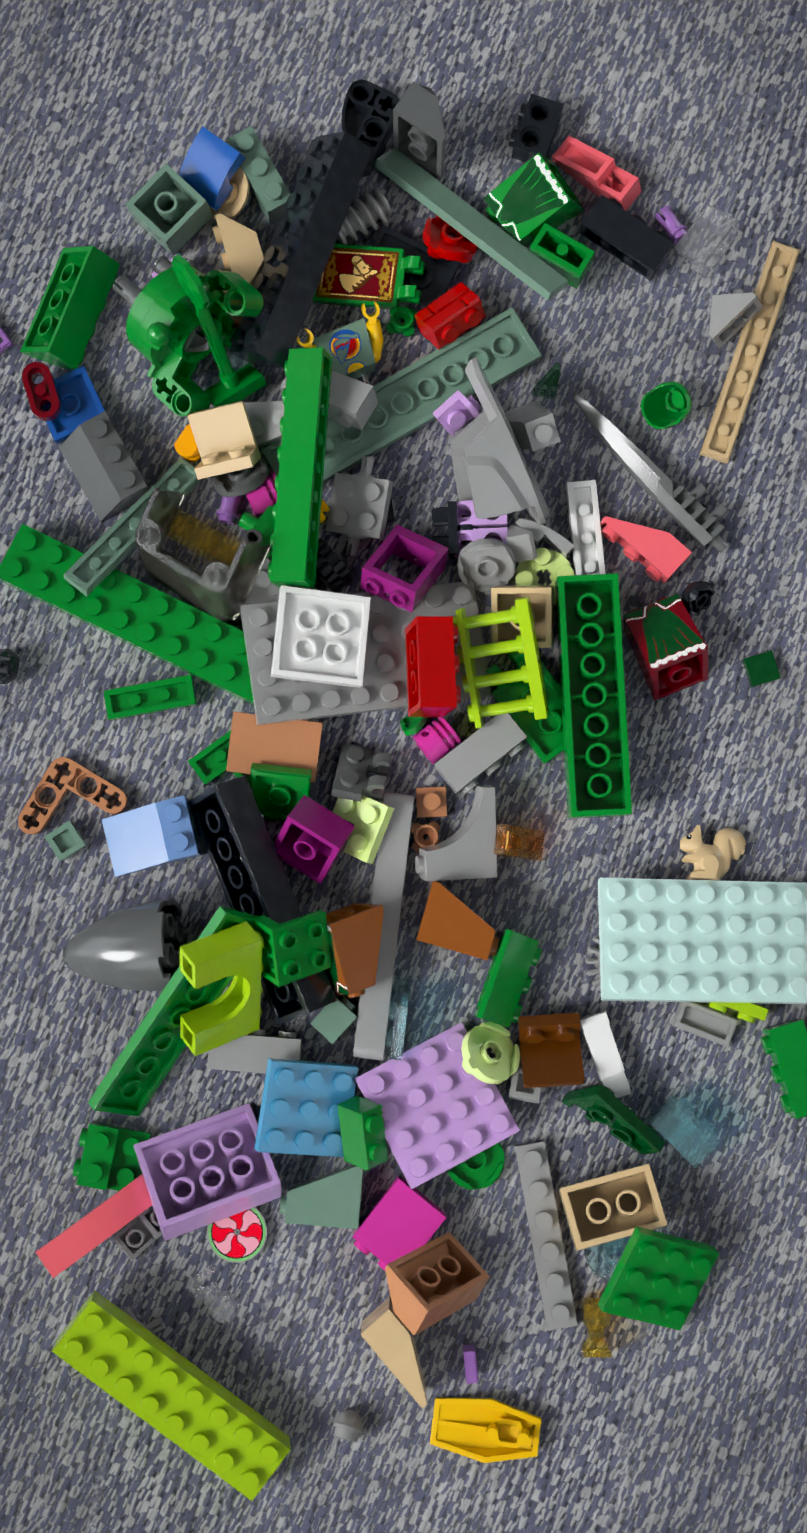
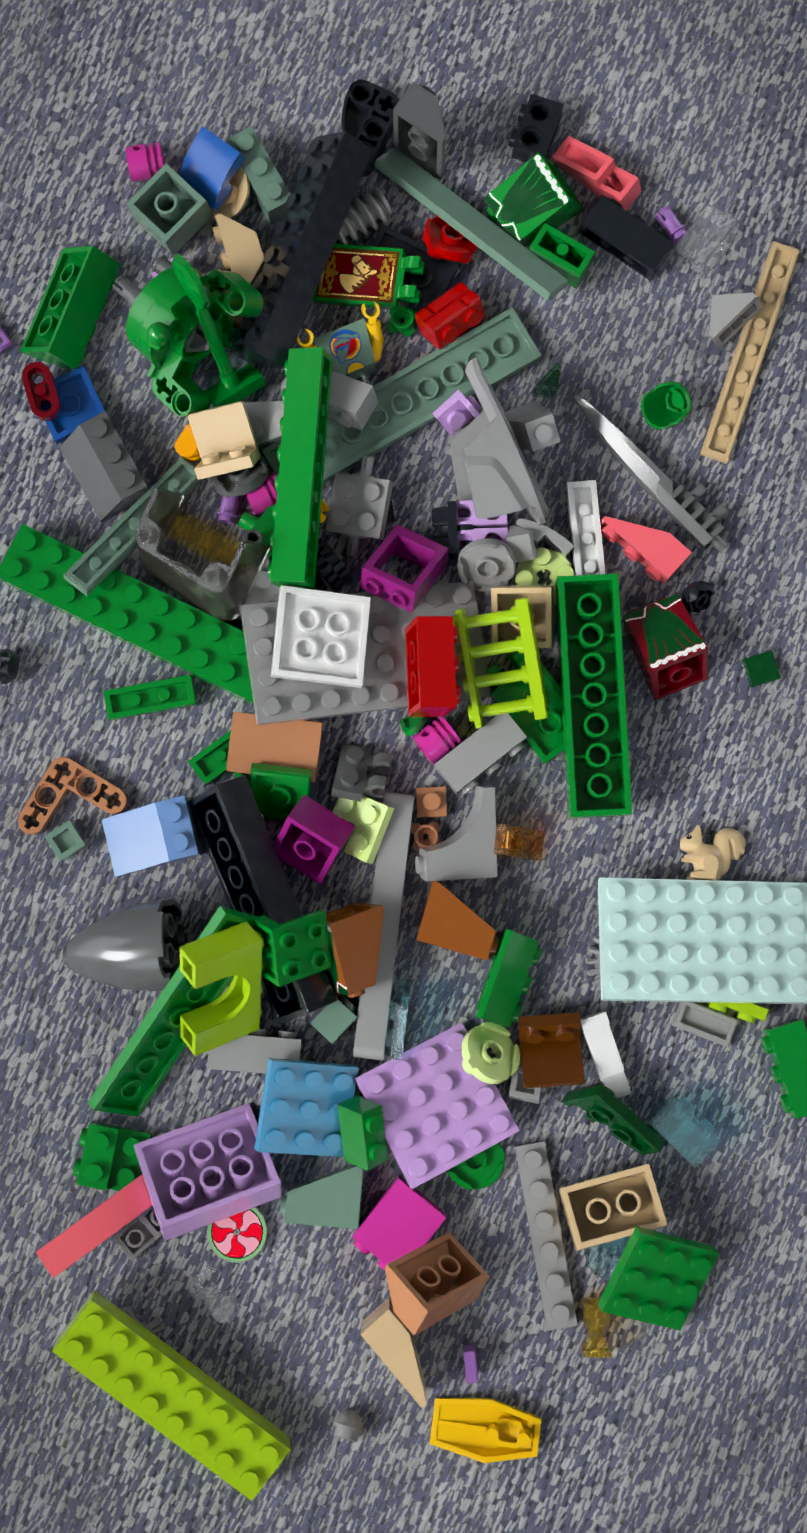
(144, 161): none -> dark pink piece

